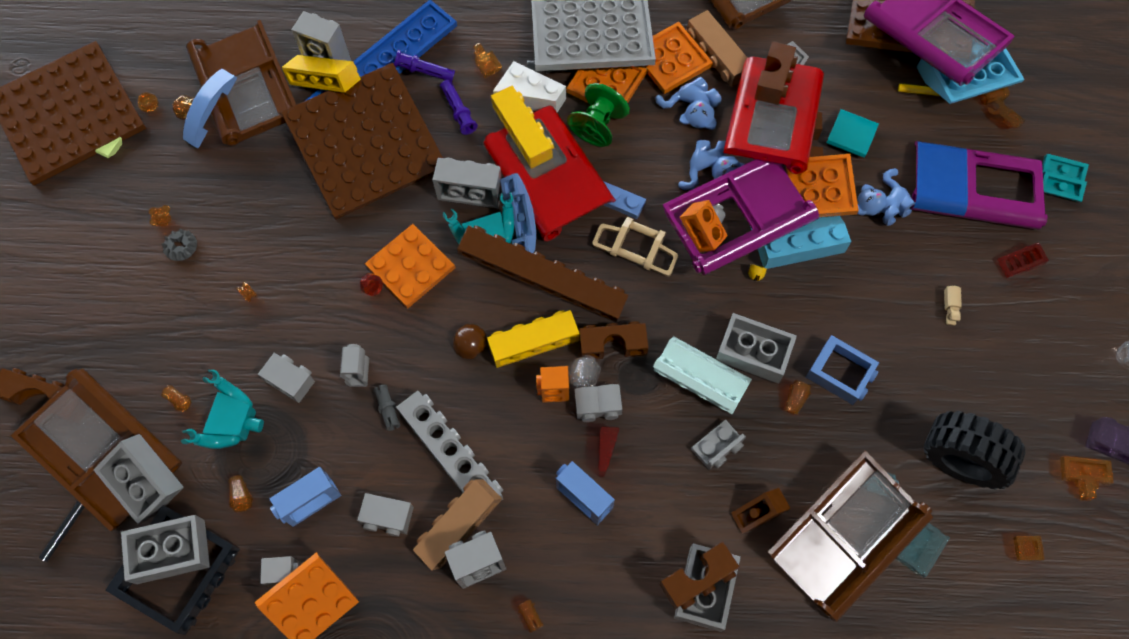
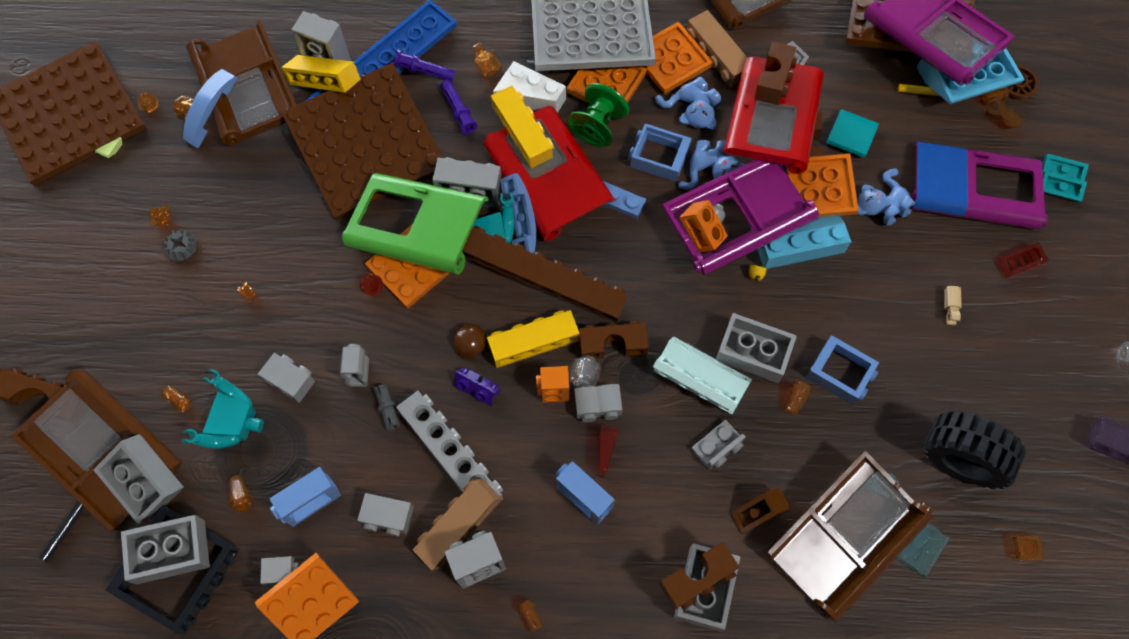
(436, 234): none -> bright green piece
(468, 382): none -> dark purple hinge
(628, 224): tan bar -> none
(664, 138): none -> medium blue window
(1020, 87): none -> reddish brown wheel
(1086, 474): clear orange hinge -> none

